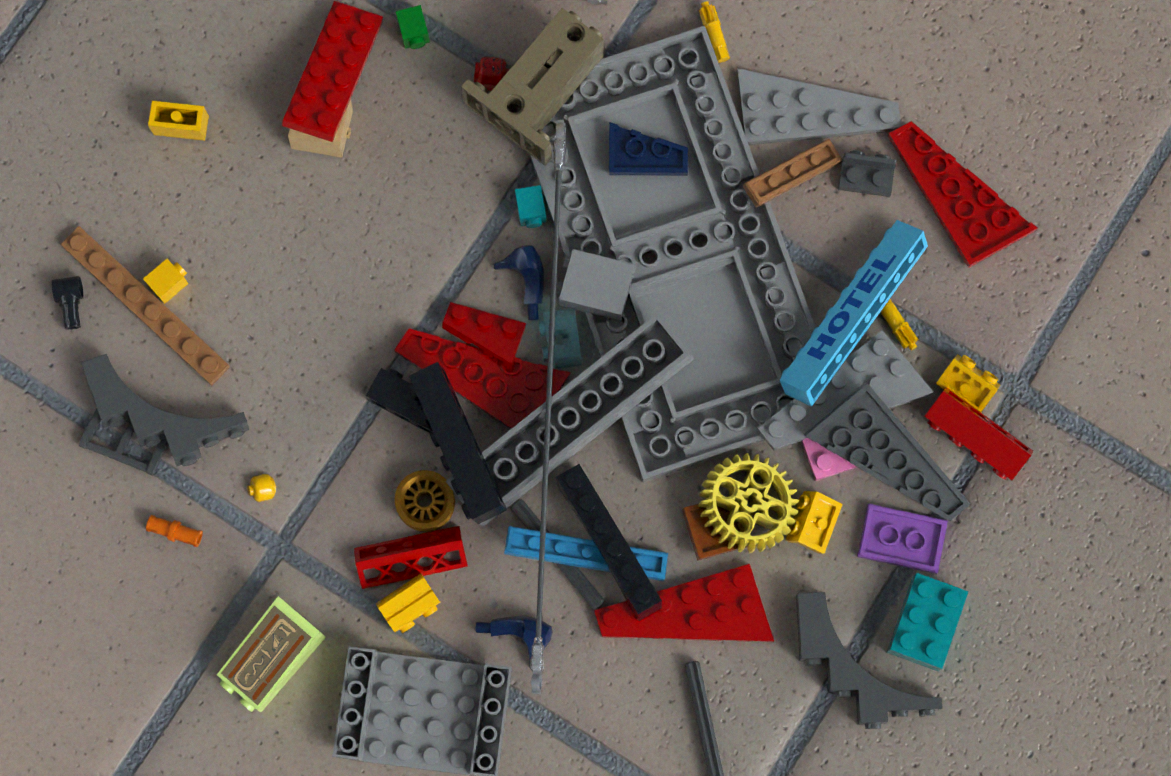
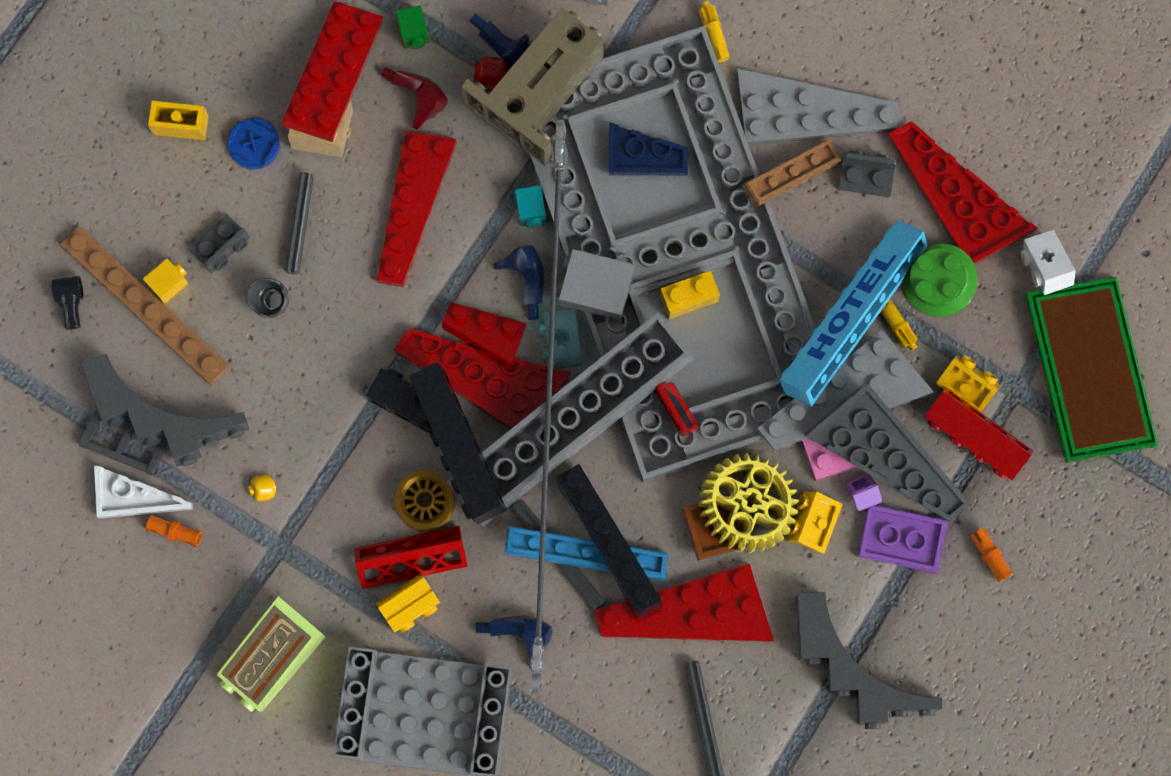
(125, 497): none -> white wing
(220, 243): none -> dark grey bracket
(253, 143): none -> blue tile
(267, 297): none -> dark grey hair
(299, 223): none -> dark grey axle
(417, 184): none -> red wing
(429, 95): none -> dark red animal
(504, 46): none -> dark blue animal
(676, 408): none -> red slope
(689, 295): none -> yellow brick
(864, 492): none -> medium lavender slope
(927, 622): teal brick -> none
(941, 280): none -> bright green piece
(991, 555): none -> orange pin
(1048, 262): none -> white brick
(1091, 370): none -> reddish brown door

